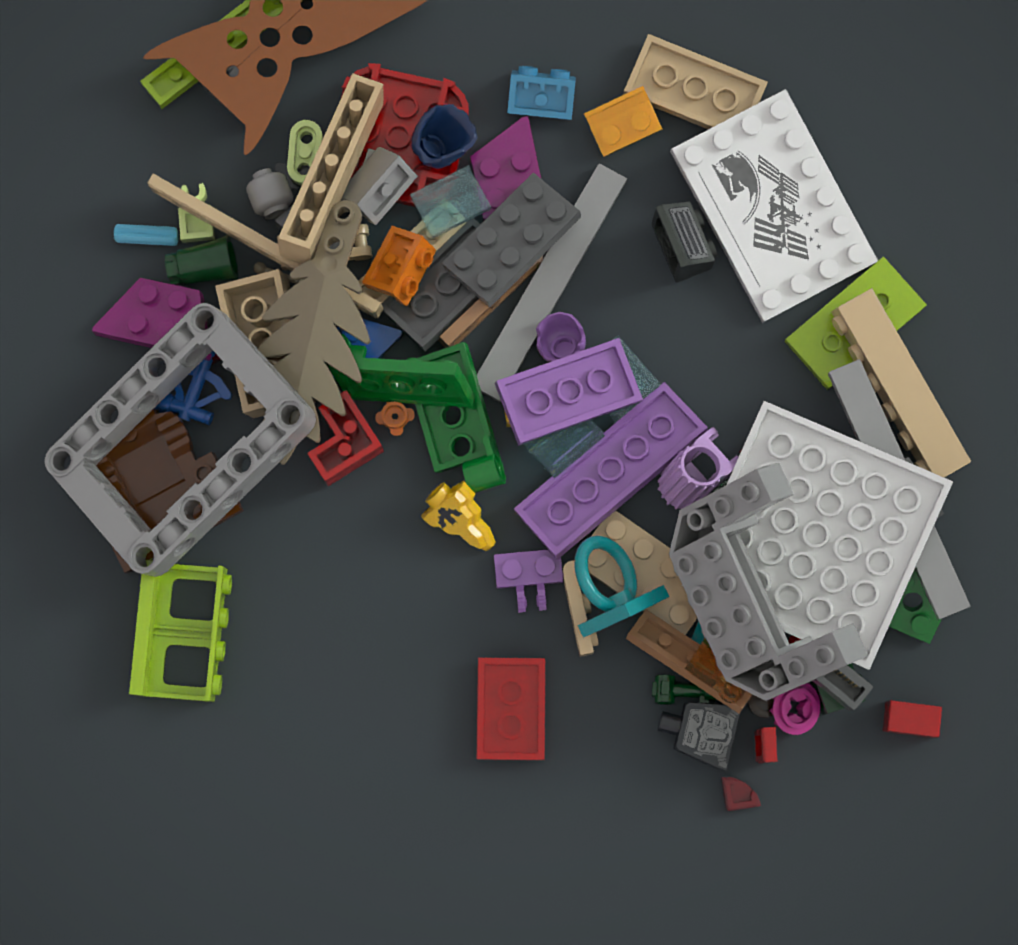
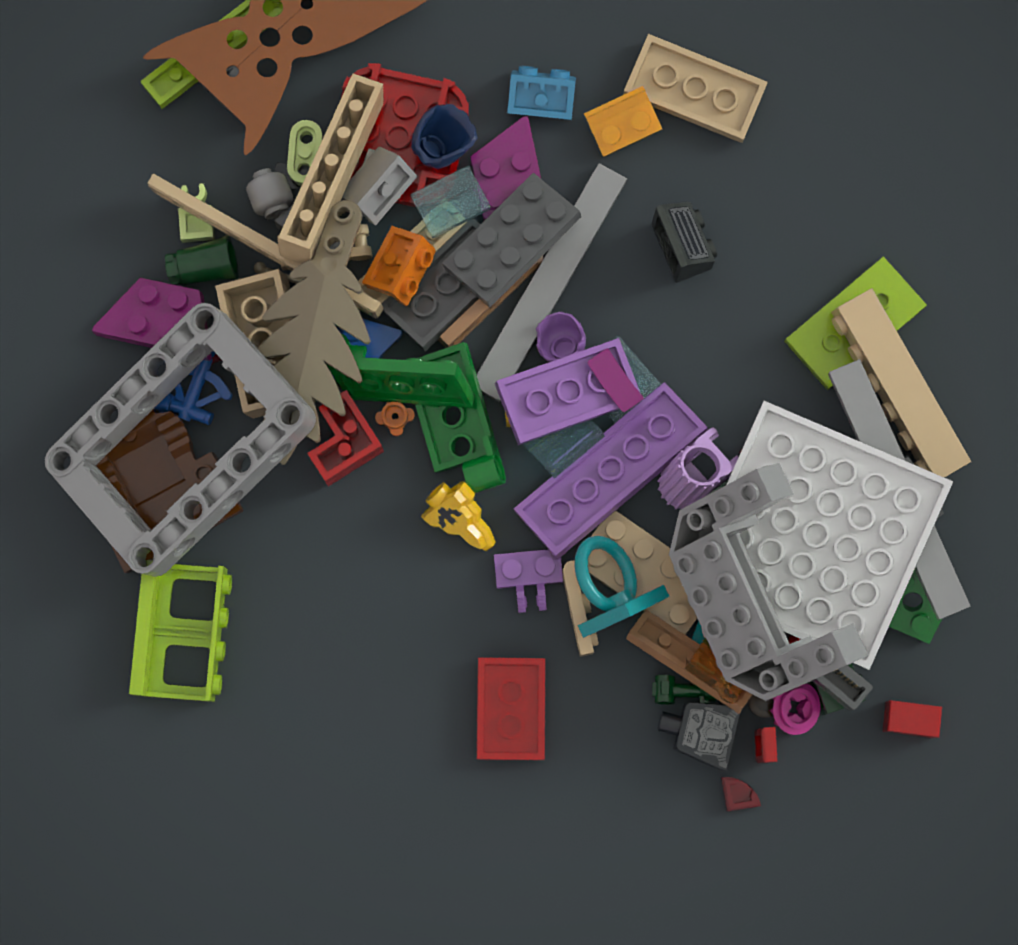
(146, 234): medium azure axle -> none
(614, 380): none -> magenta sticker
(773, 205): white plate -> none

